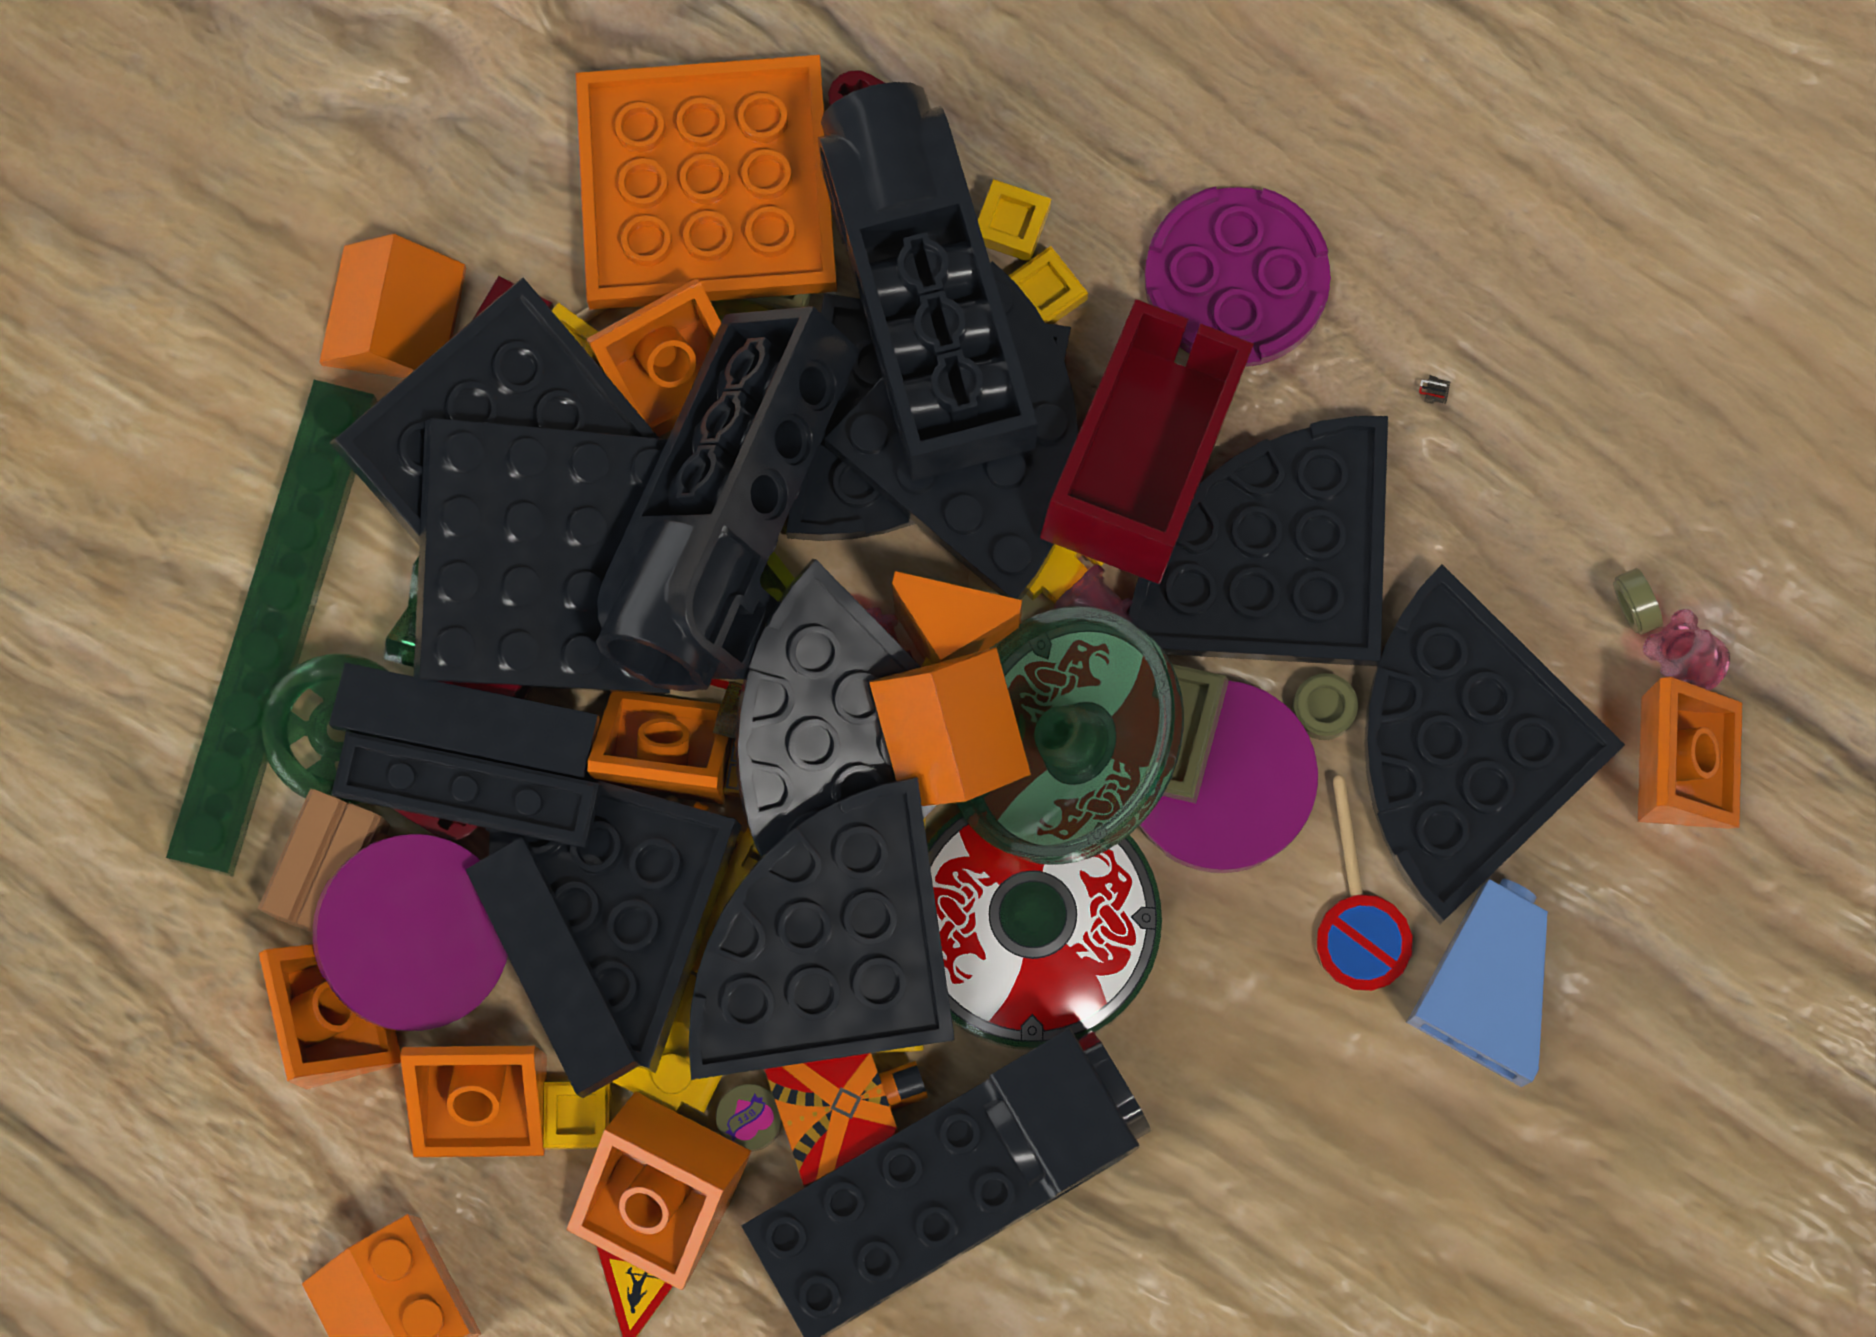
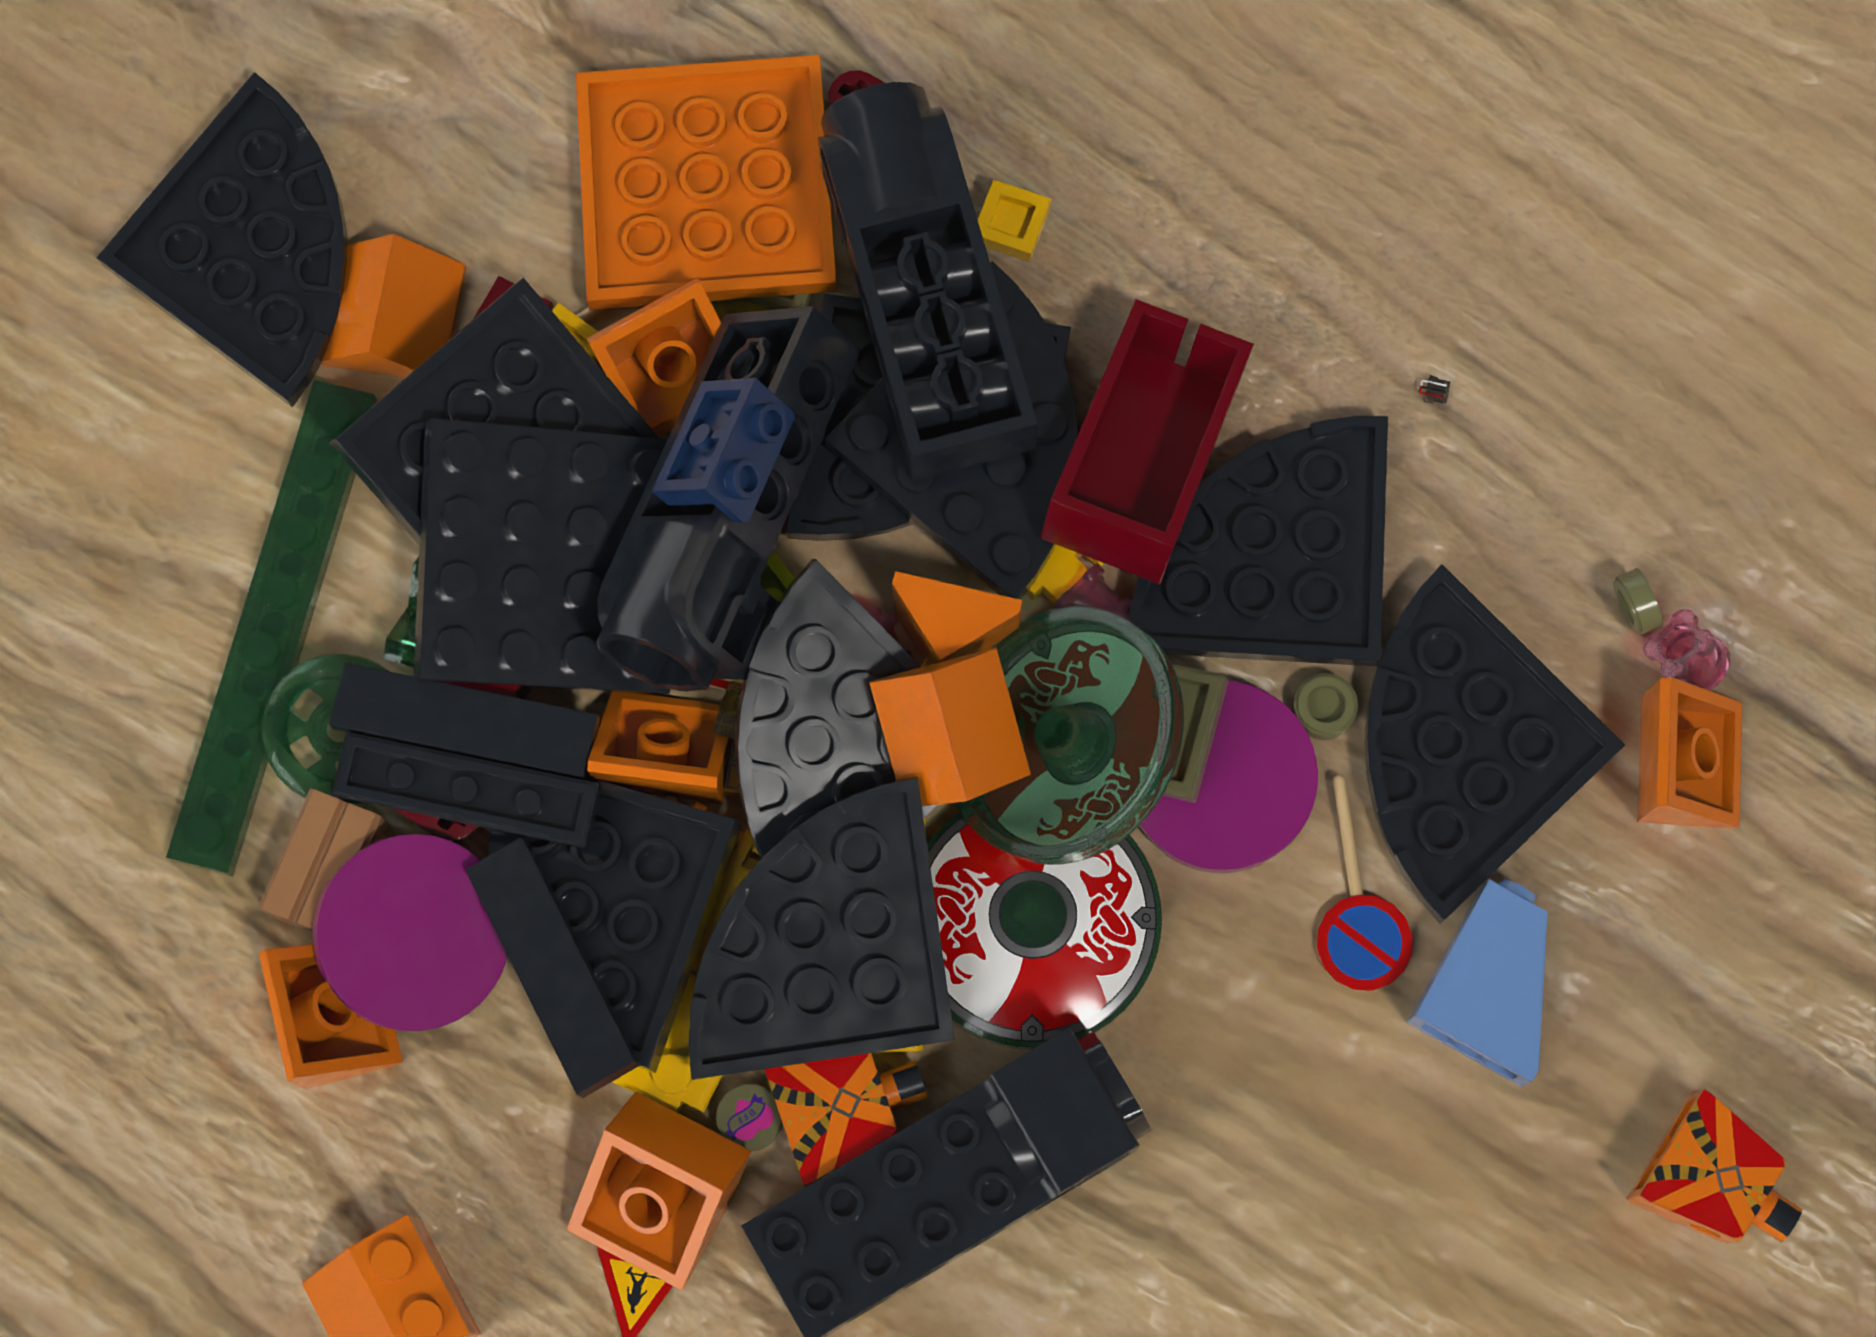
(245, 242): none -> black plate
(475, 1100): orange slope -> none
(575, 1120): yellow tile -> none
(725, 447): none -> dark blue bracket
(1050, 286): yellow tile -> none
(1241, 267): magenta tile -> none
(1715, 1175): none -> torso

